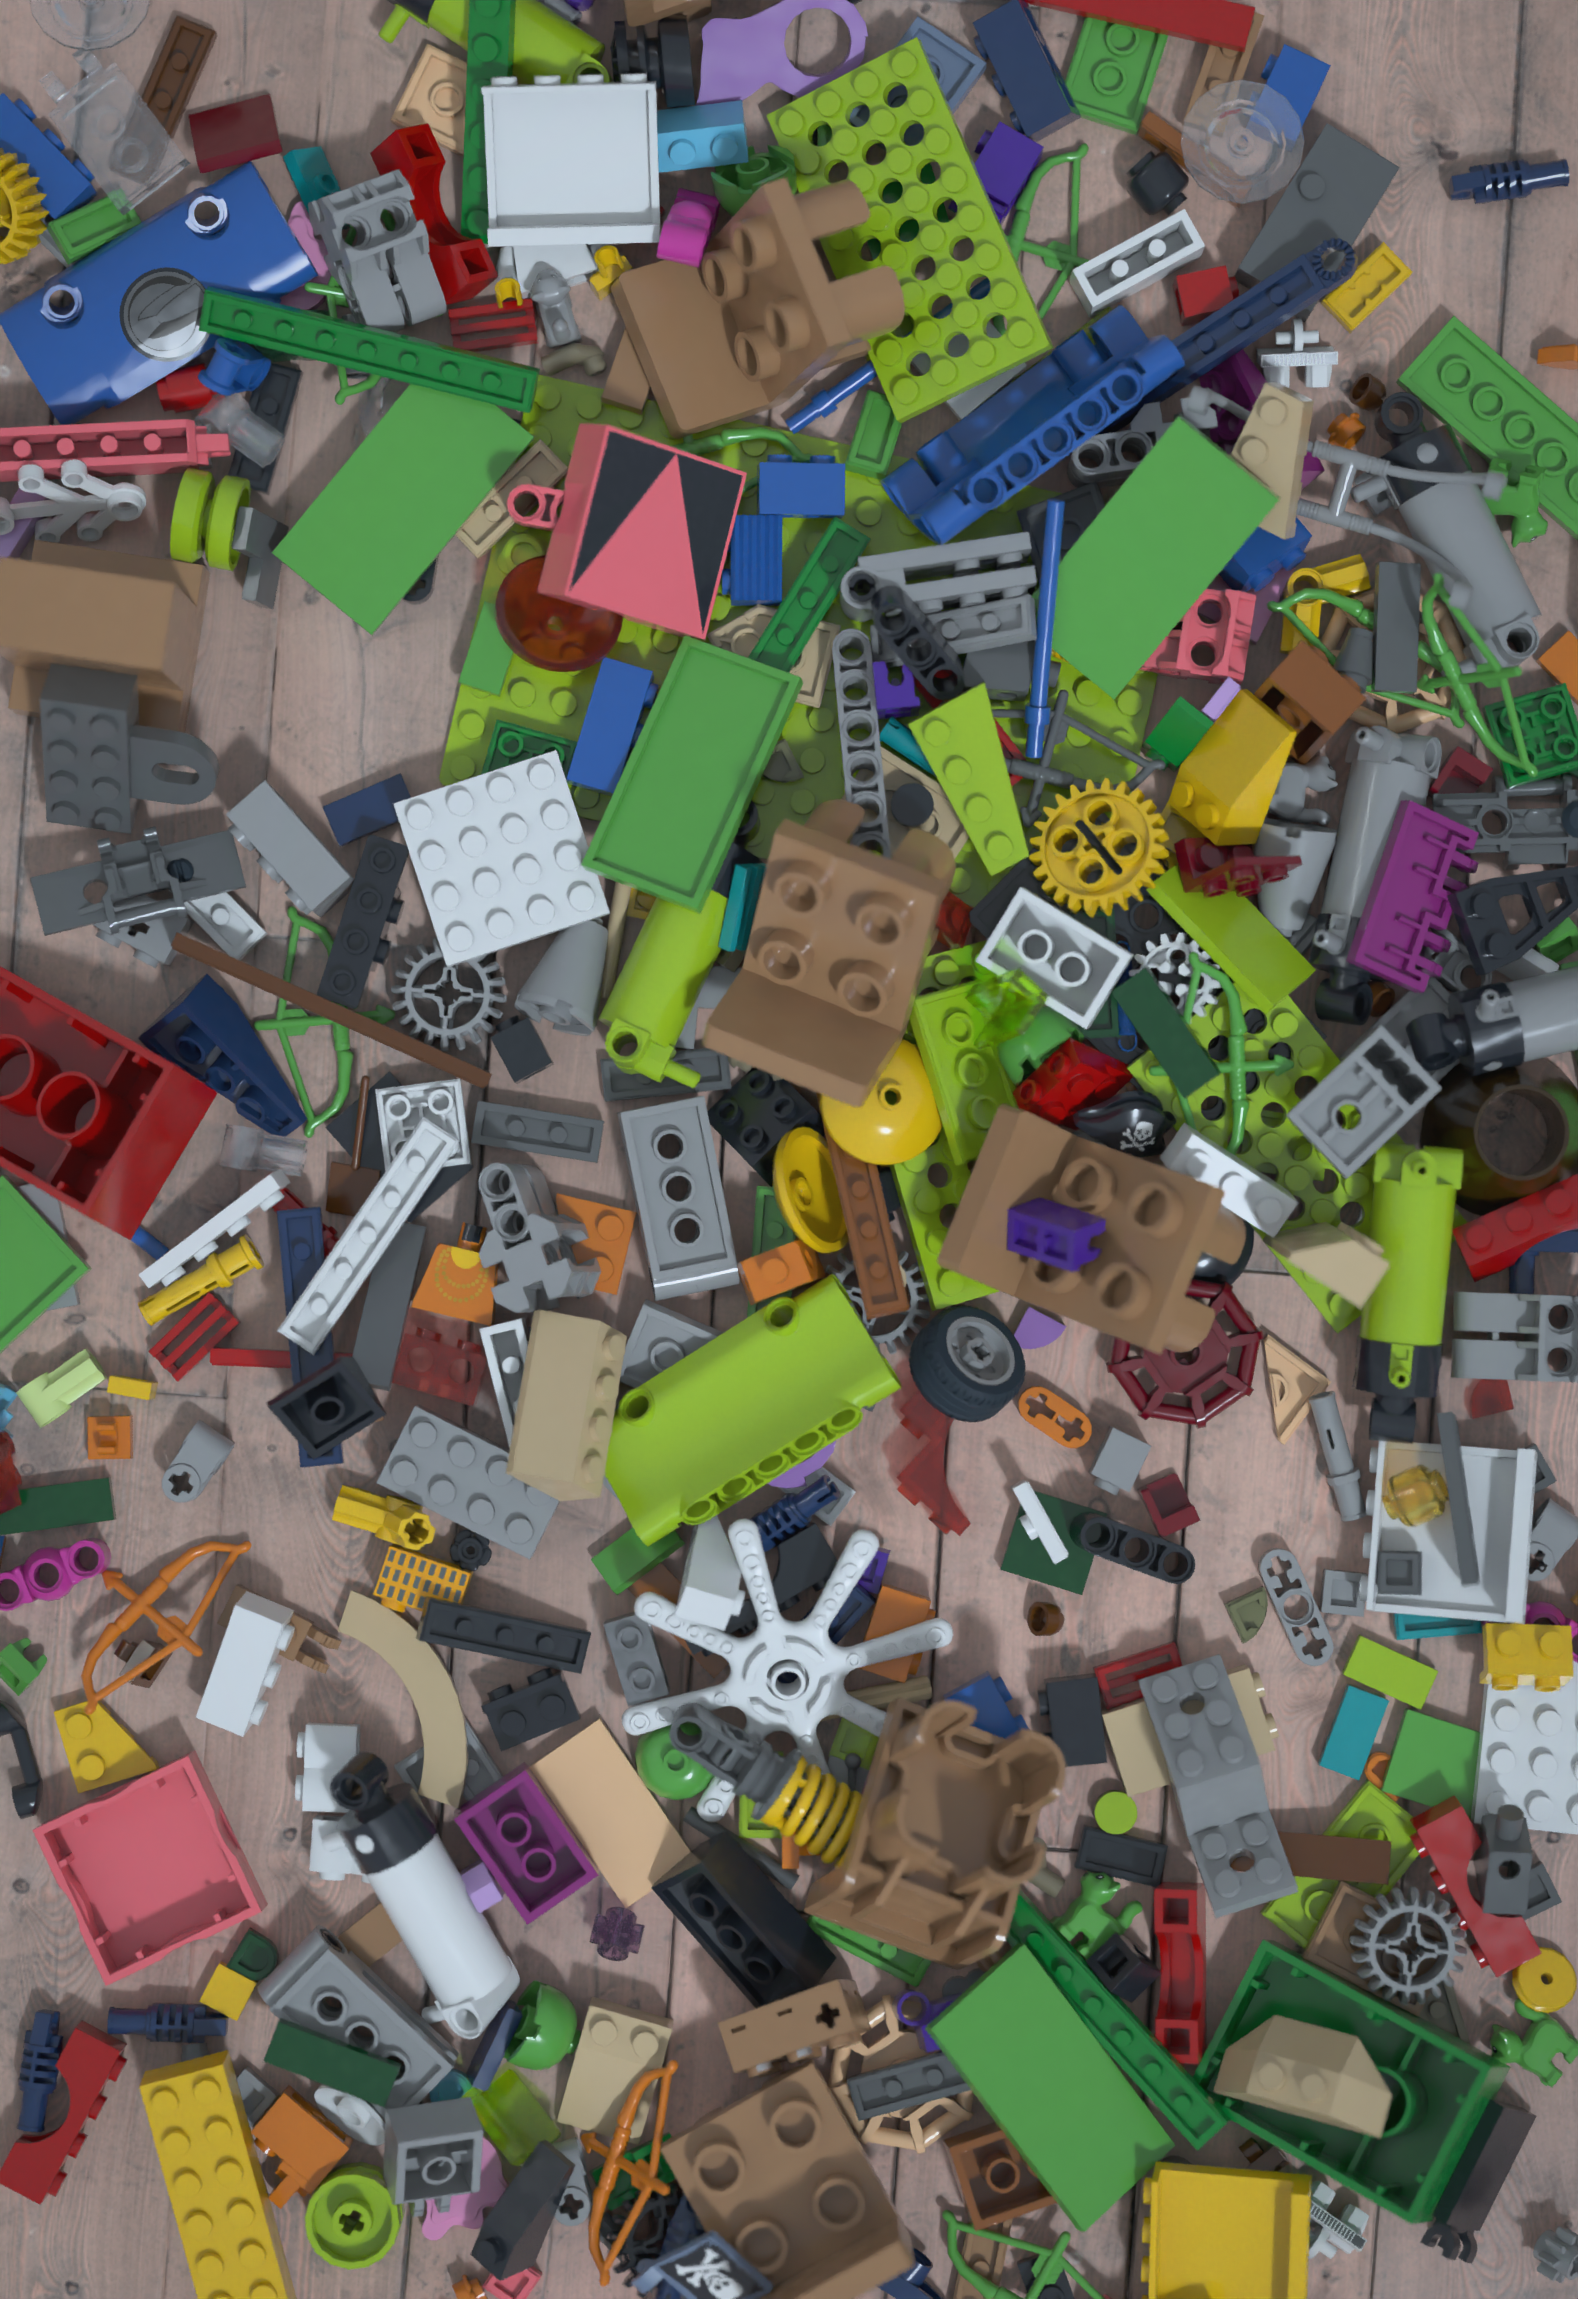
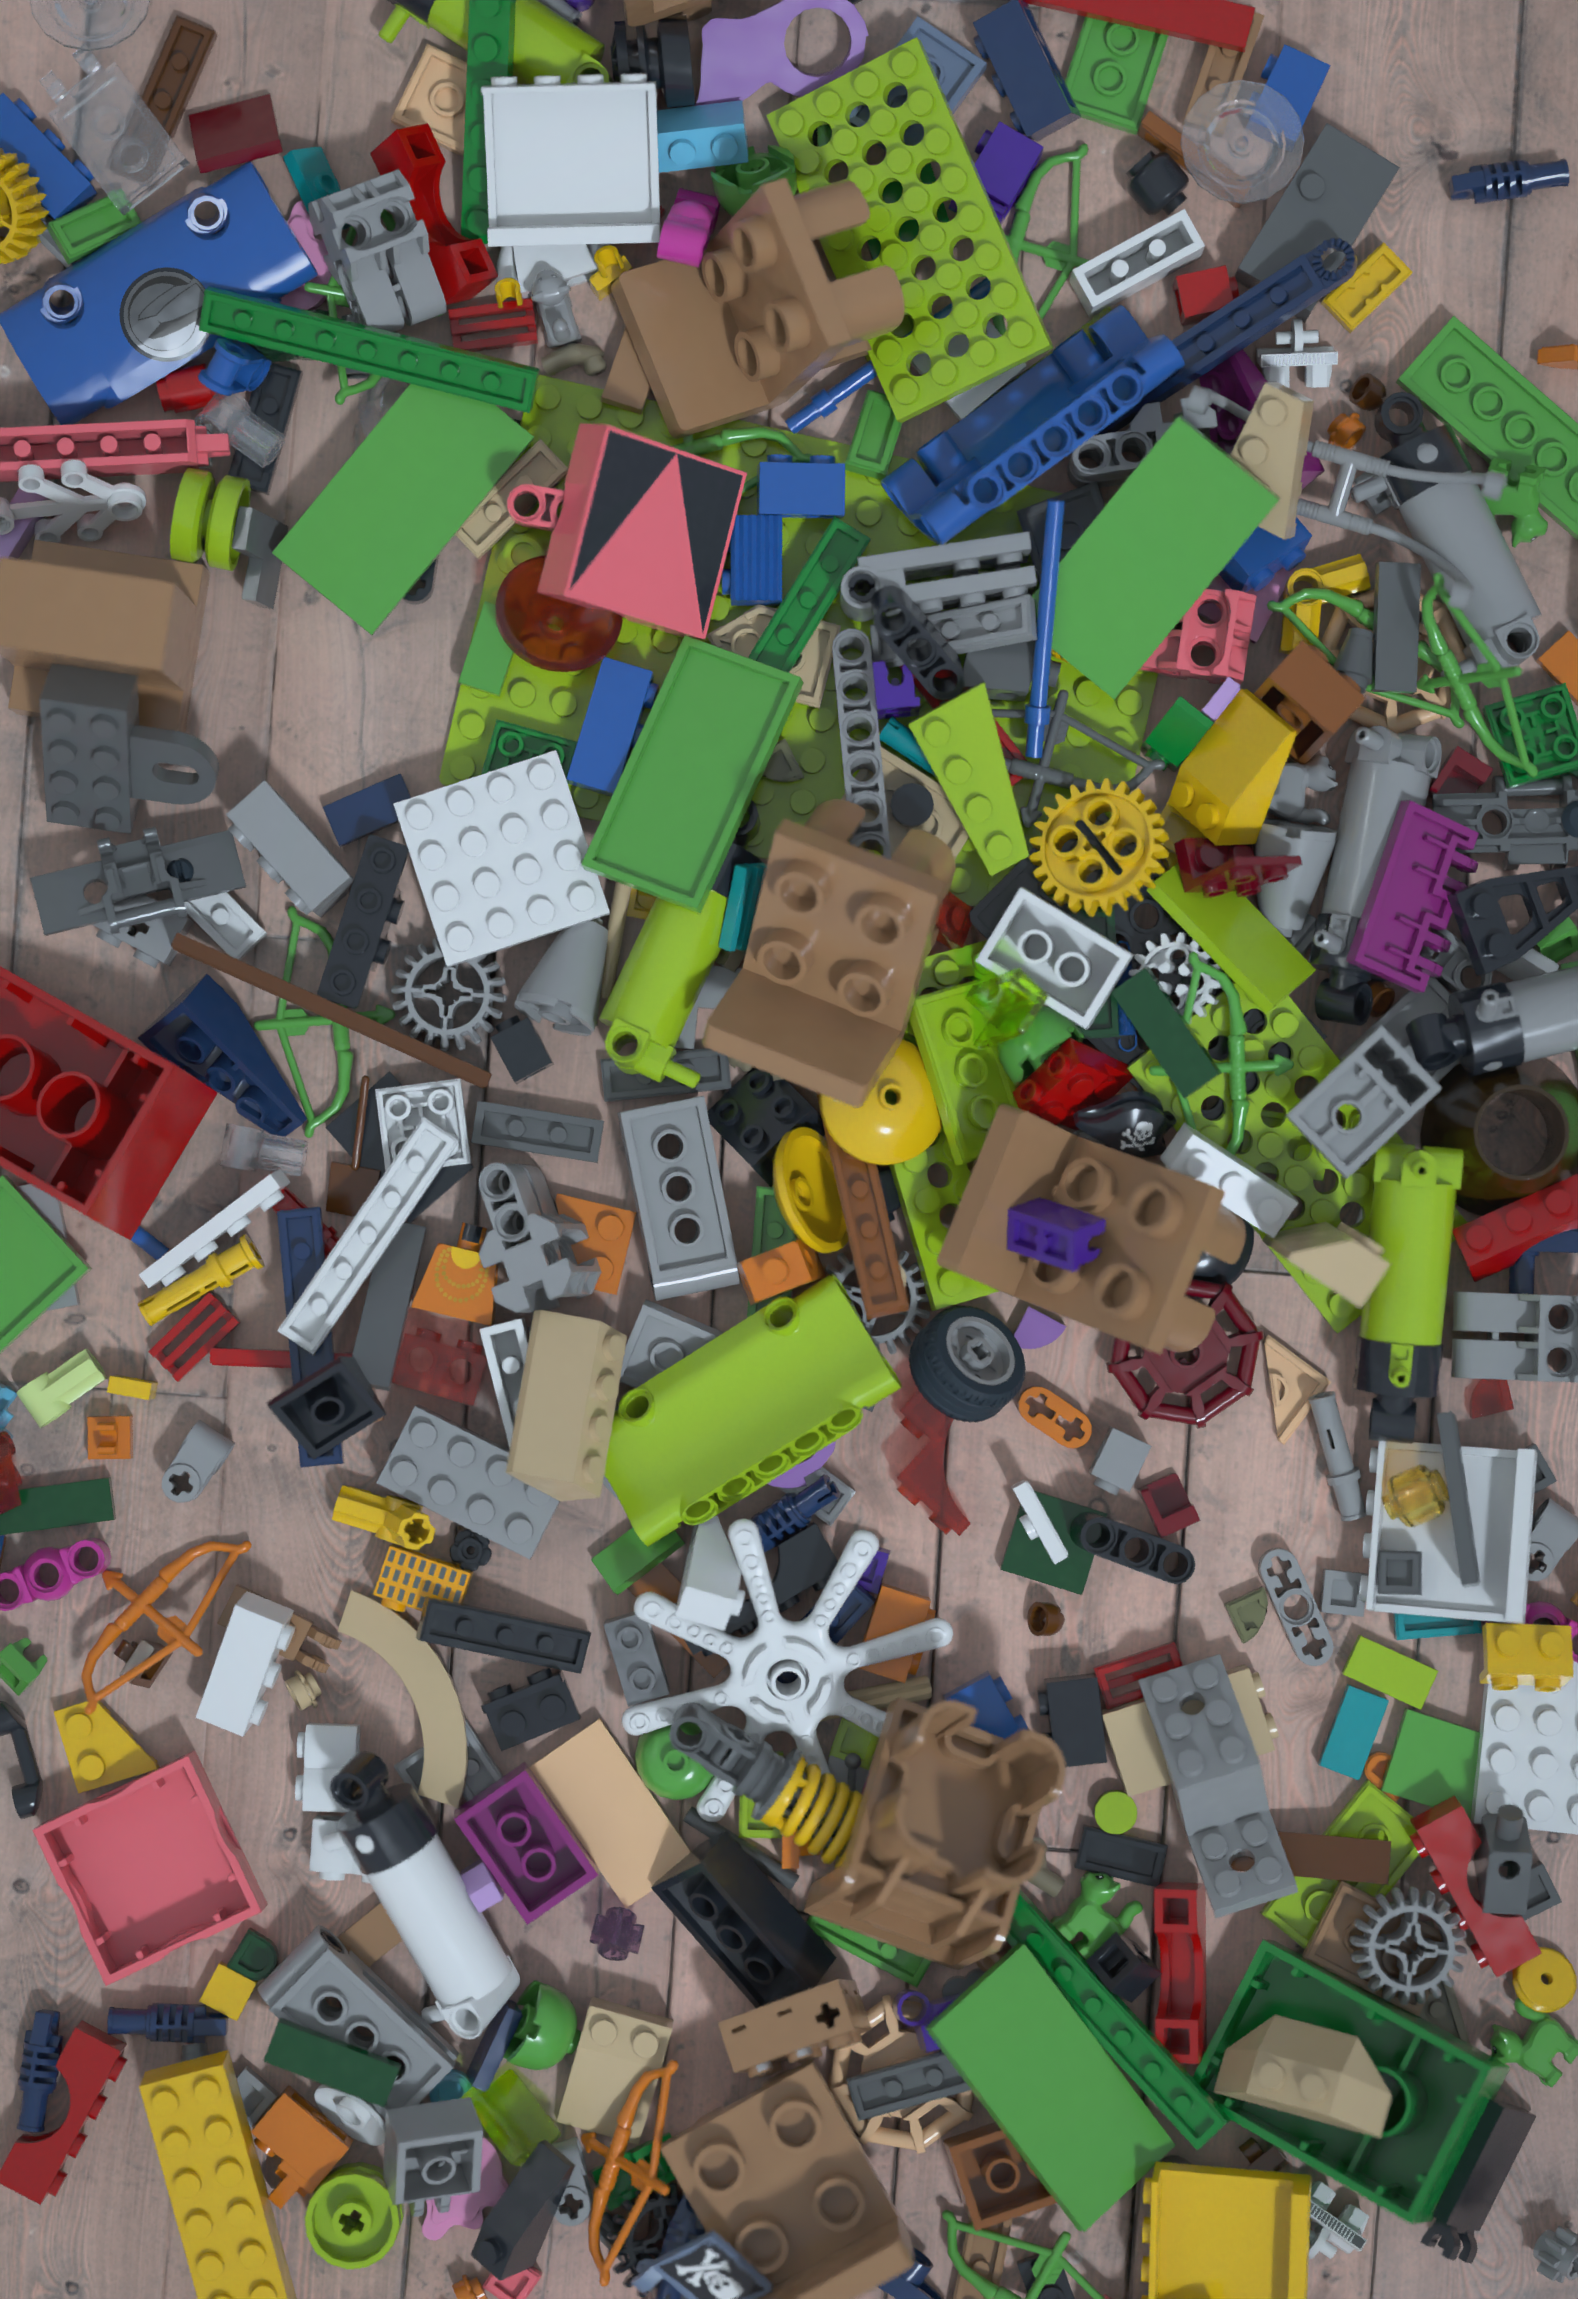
(303, 1690): none -> tan plate

